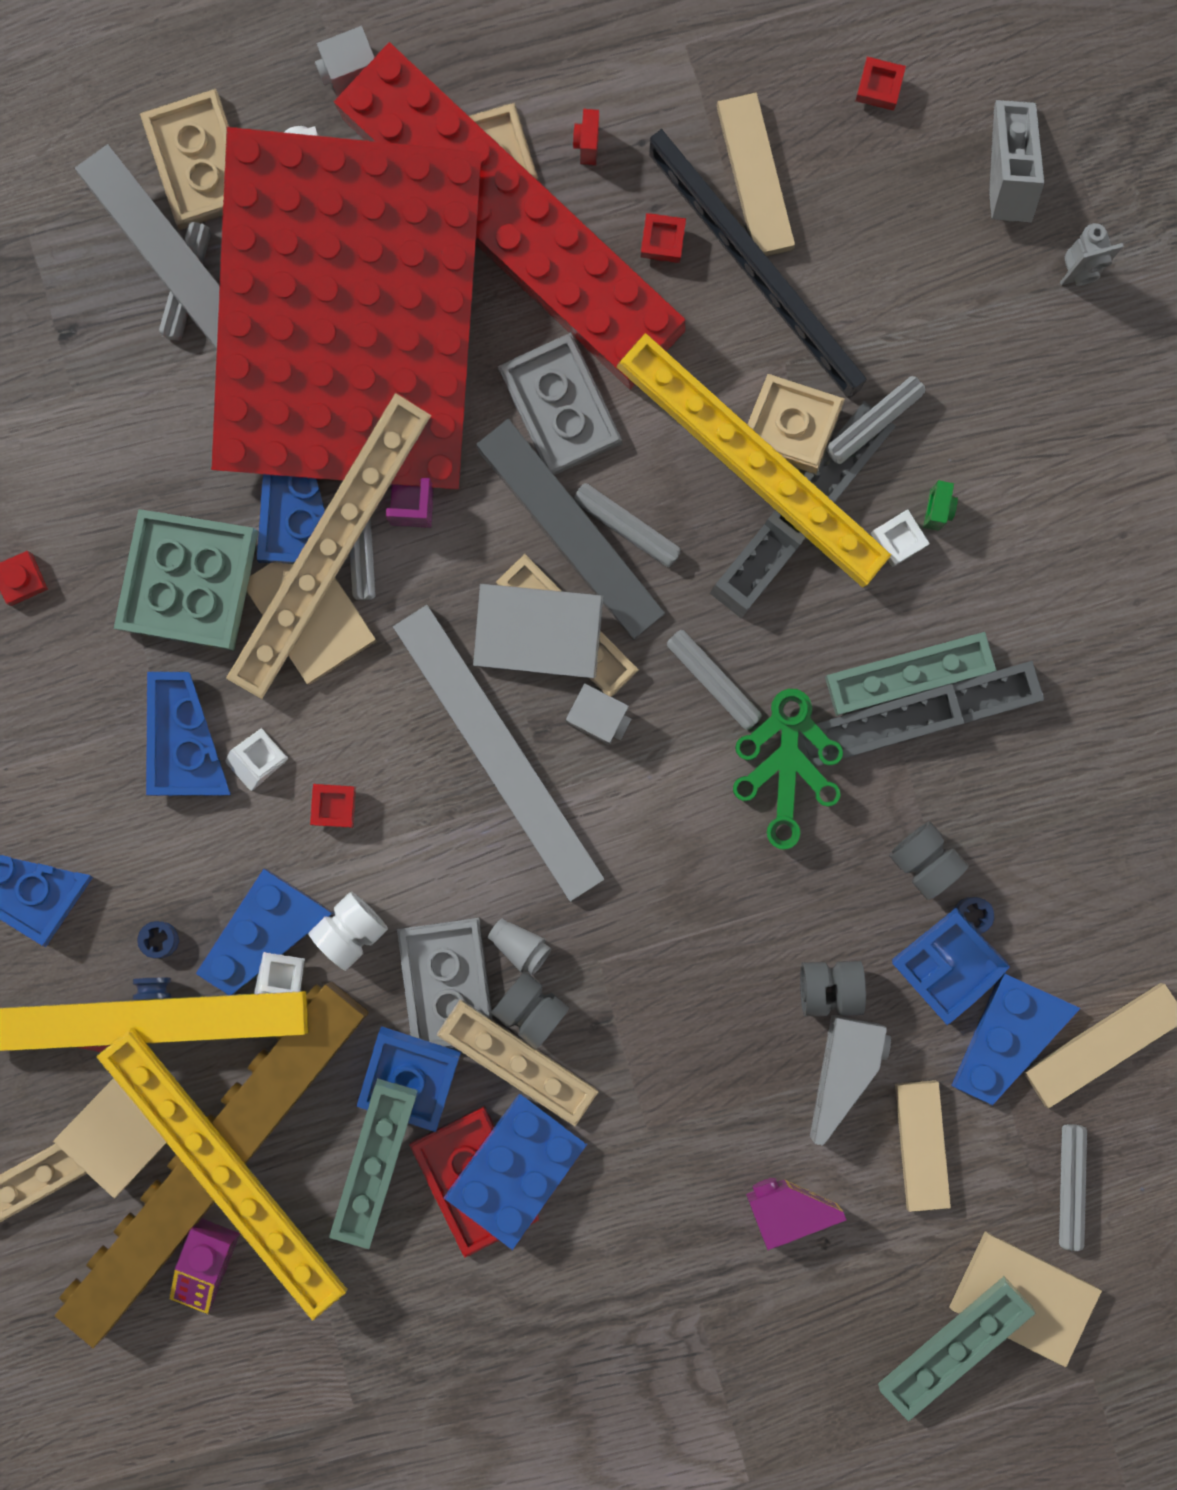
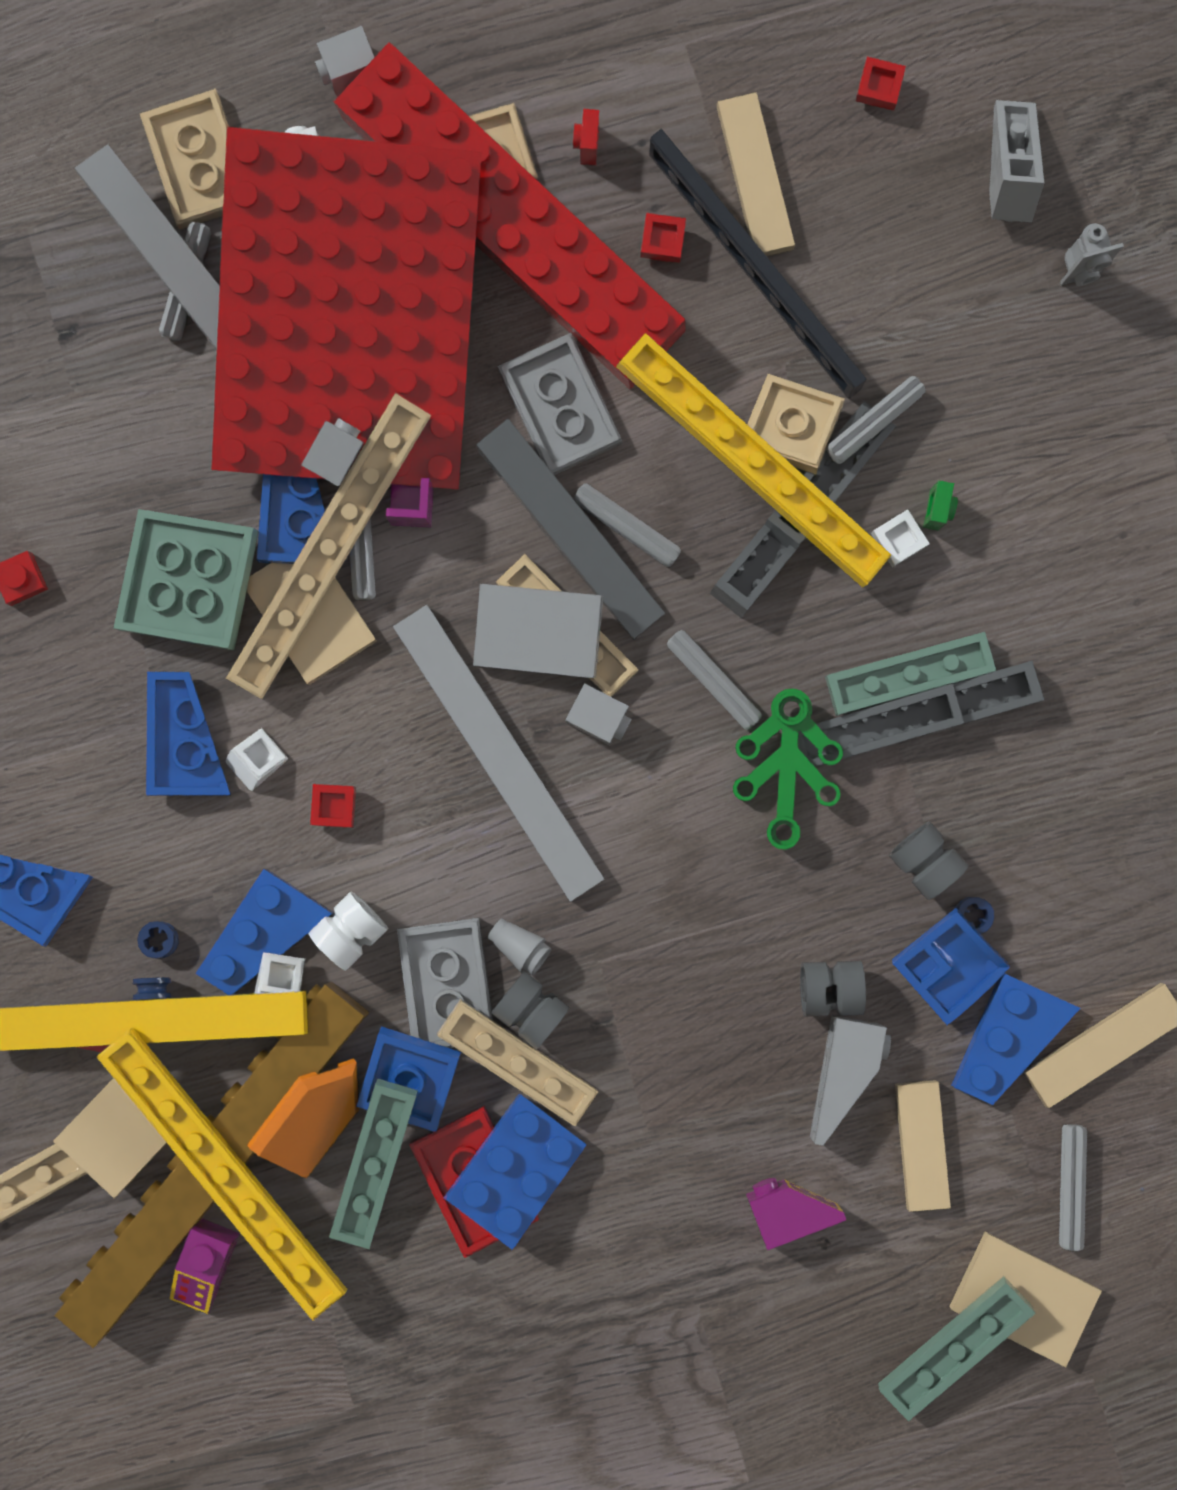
(309, 1119): none -> orange tile
(333, 451): none -> light grey brick

